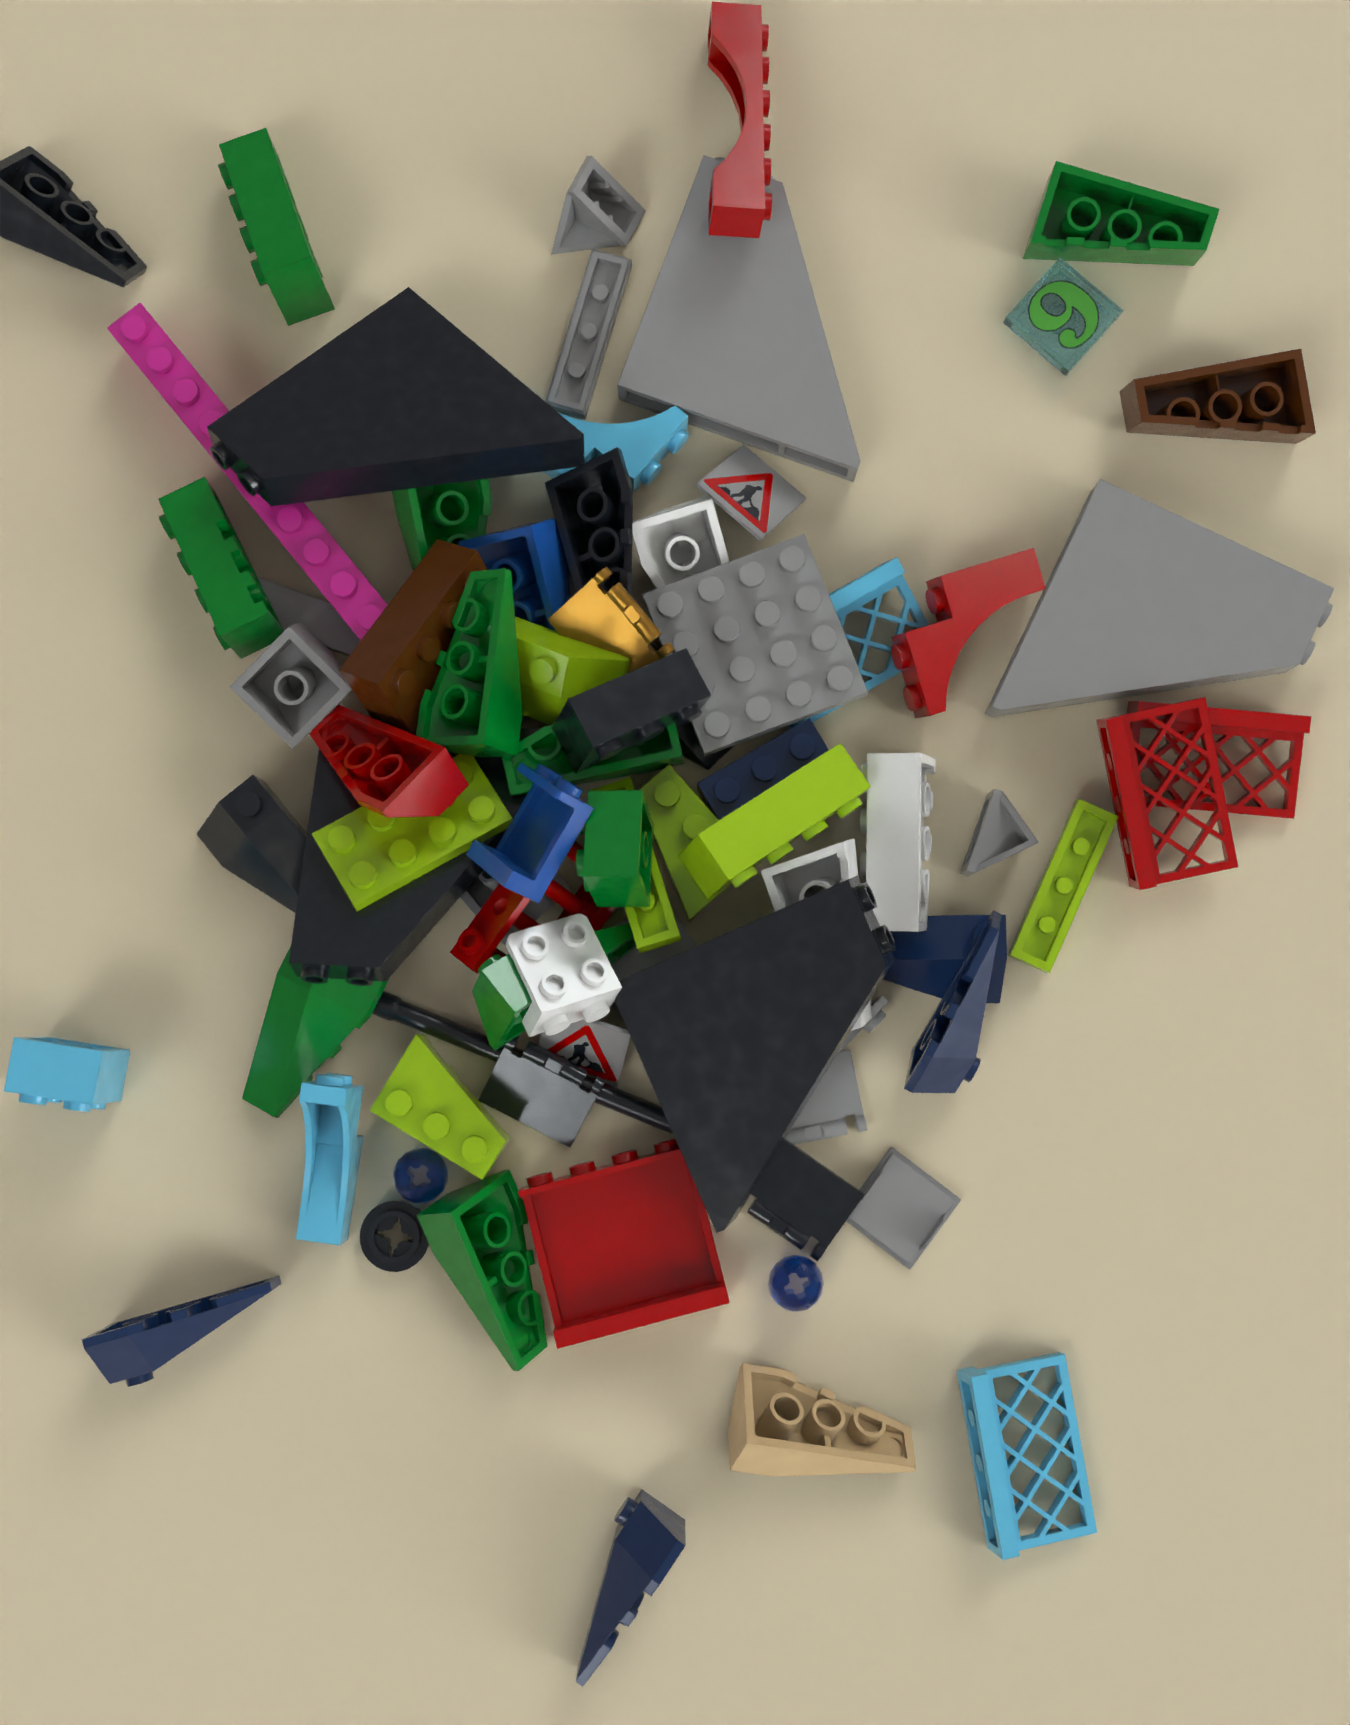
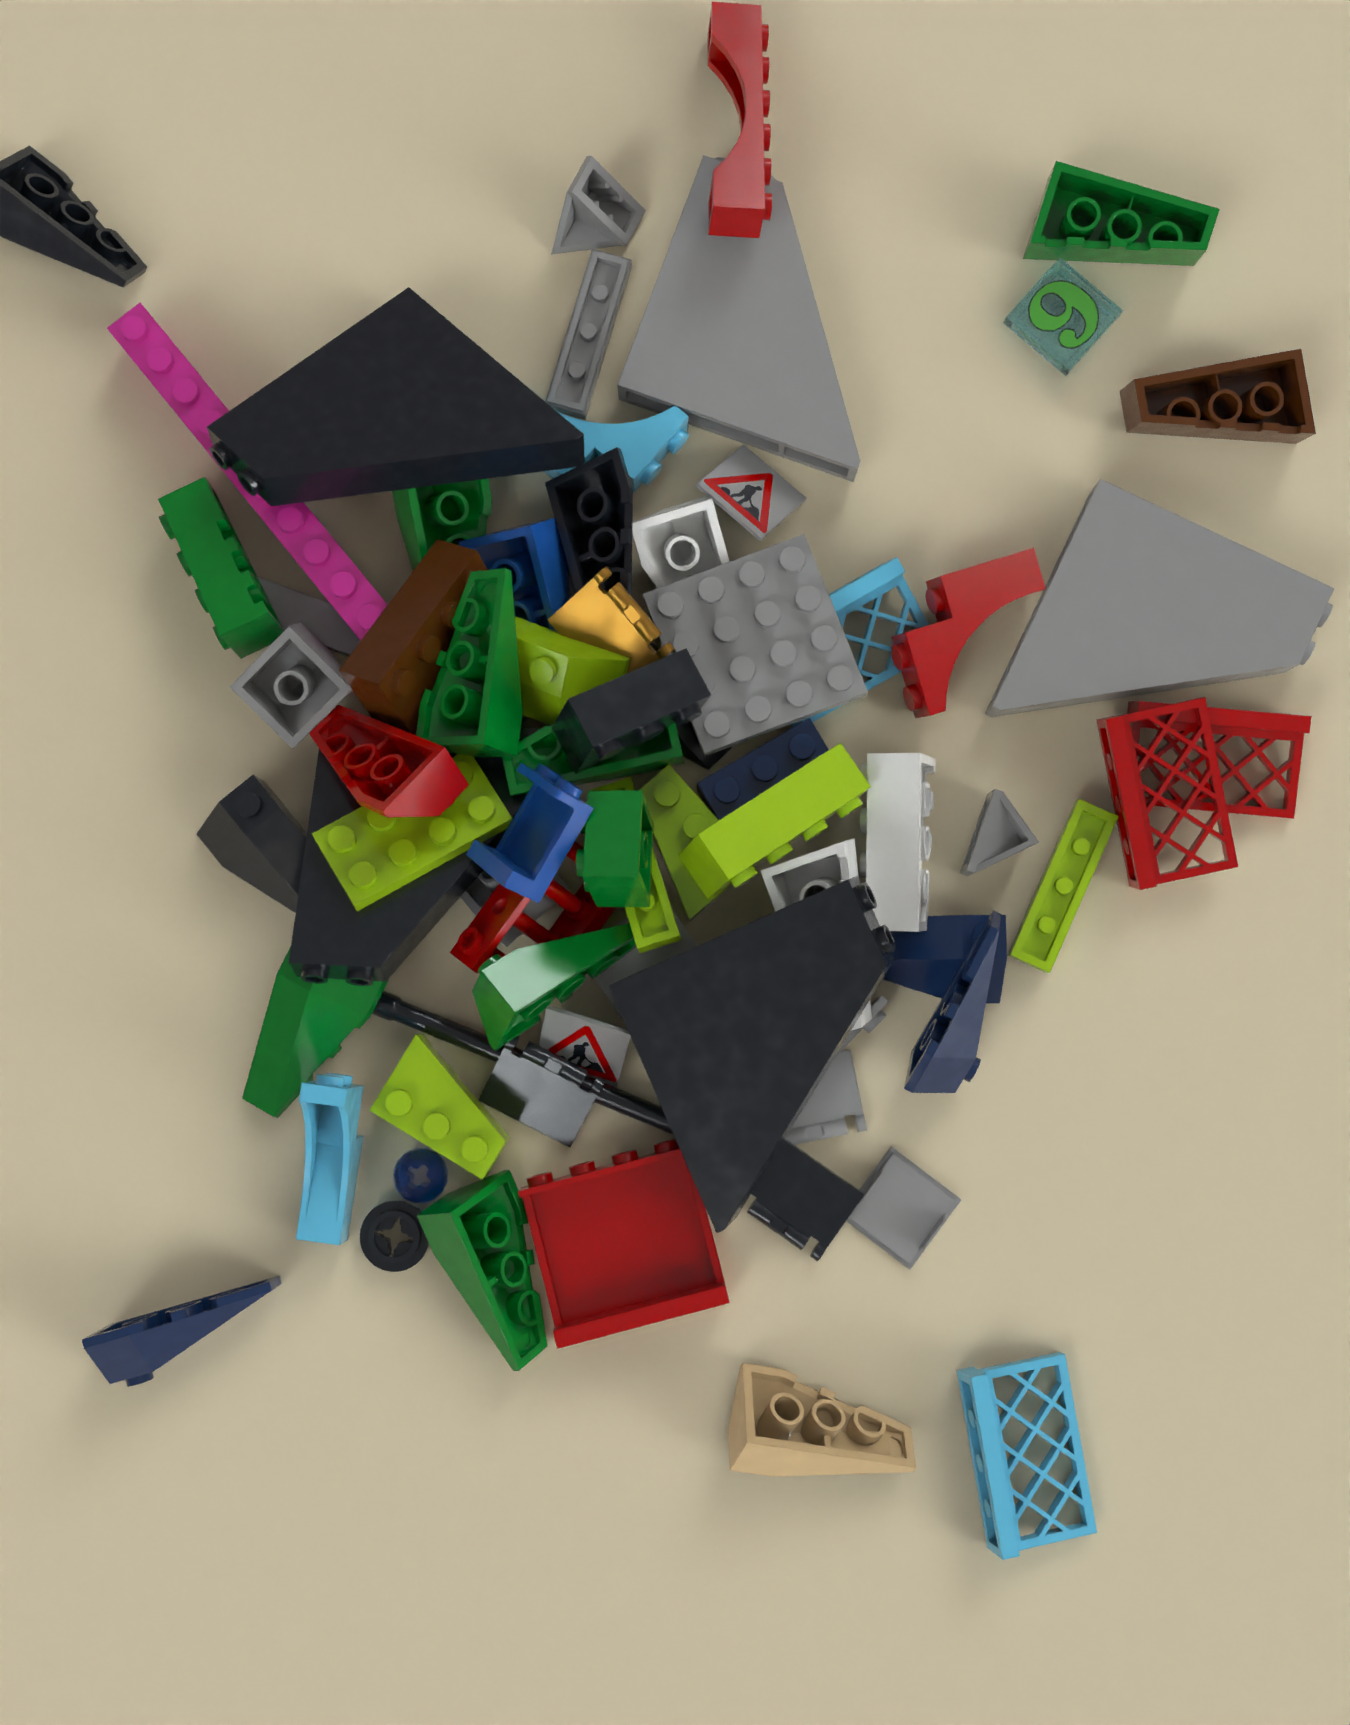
(67, 1071): medium azure brick -> none
(273, 226): green wedge -> none
(563, 974): white bracket -> none
(640, 1557): dark blue wedge -> none
(788, 1298): clear blue piece -> none

